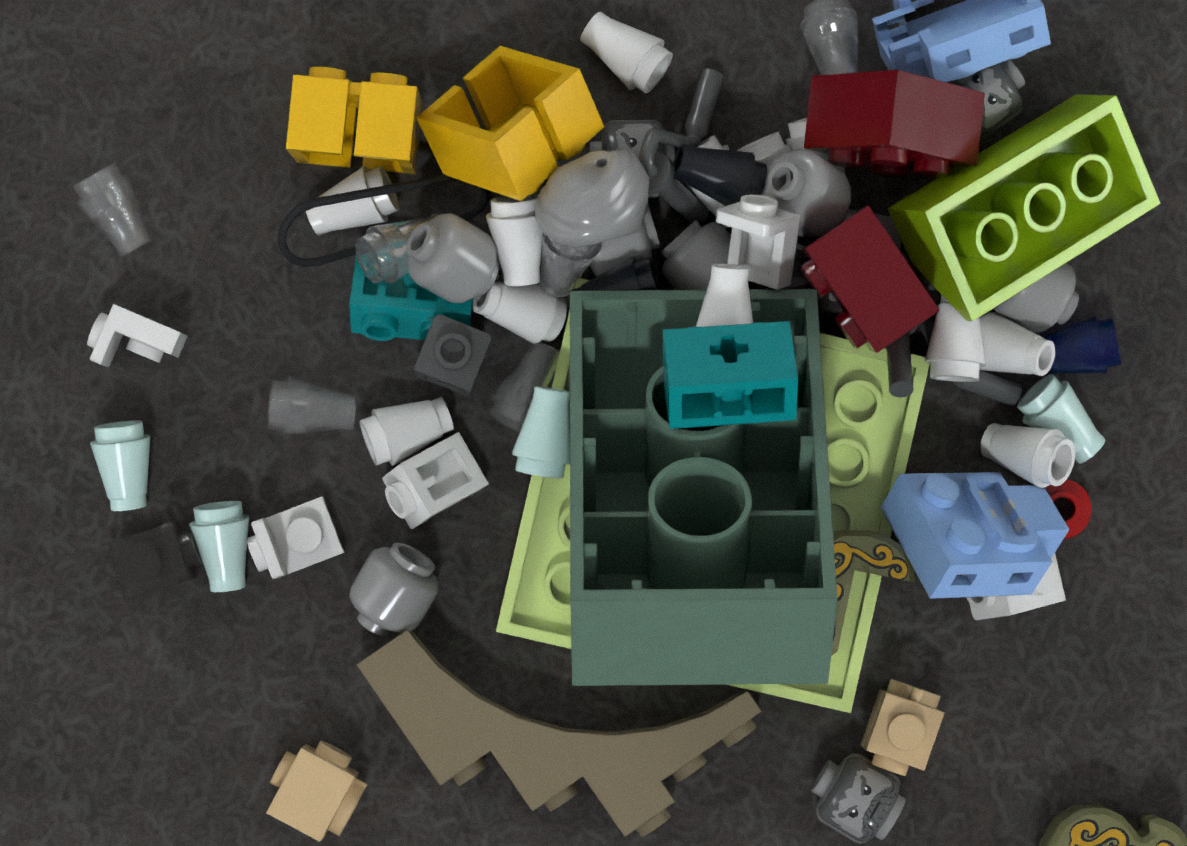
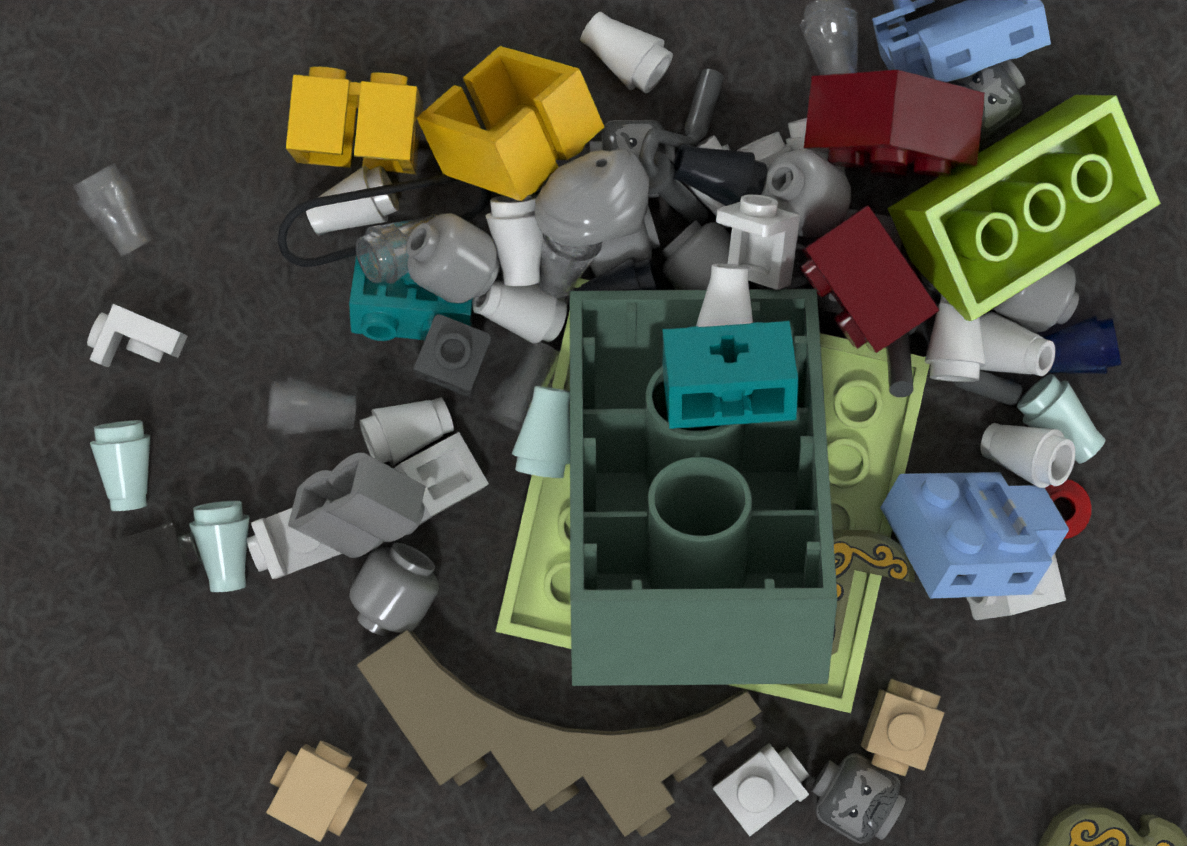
(357, 505): none -> light grey brick
(762, 787): none -> white bracket

